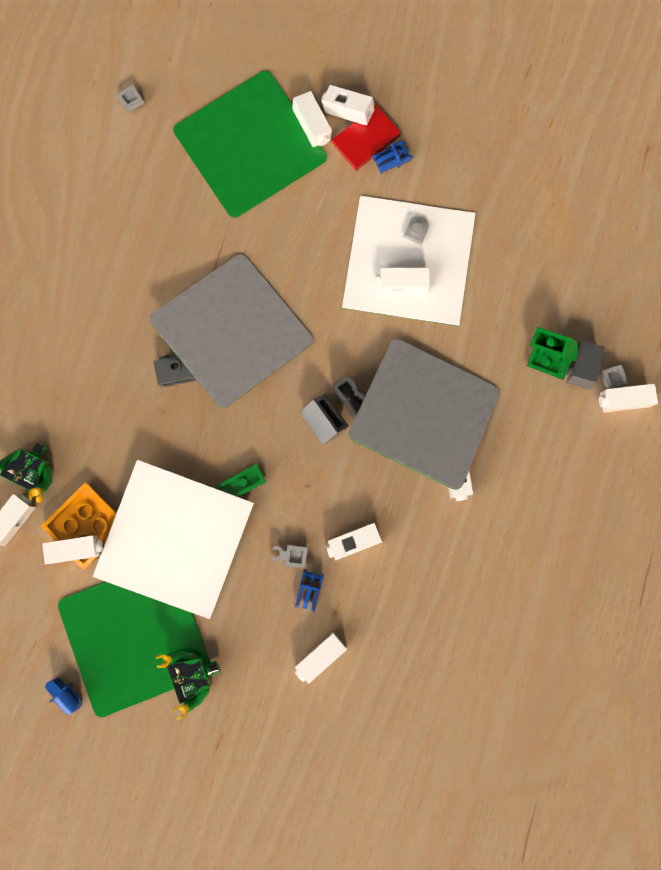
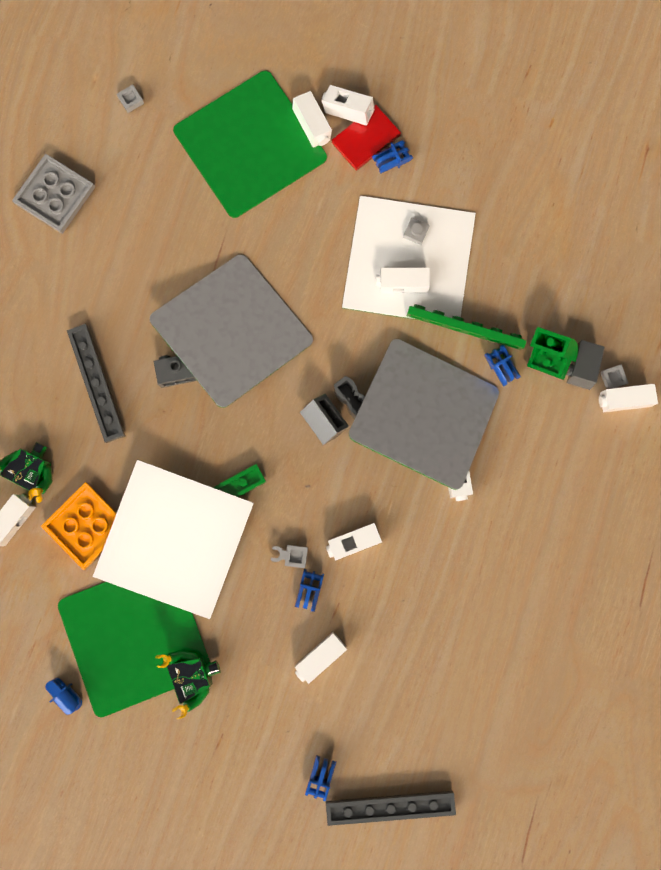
(53, 193): none -> light grey plate
(72, 549): white brick -> none
(96, 383): none -> dark grey plate
(320, 780): none -> blue arm
(390, 808): none -> dark grey plate
(474, 329): none -> green plate
(504, 368): none -> blue arm

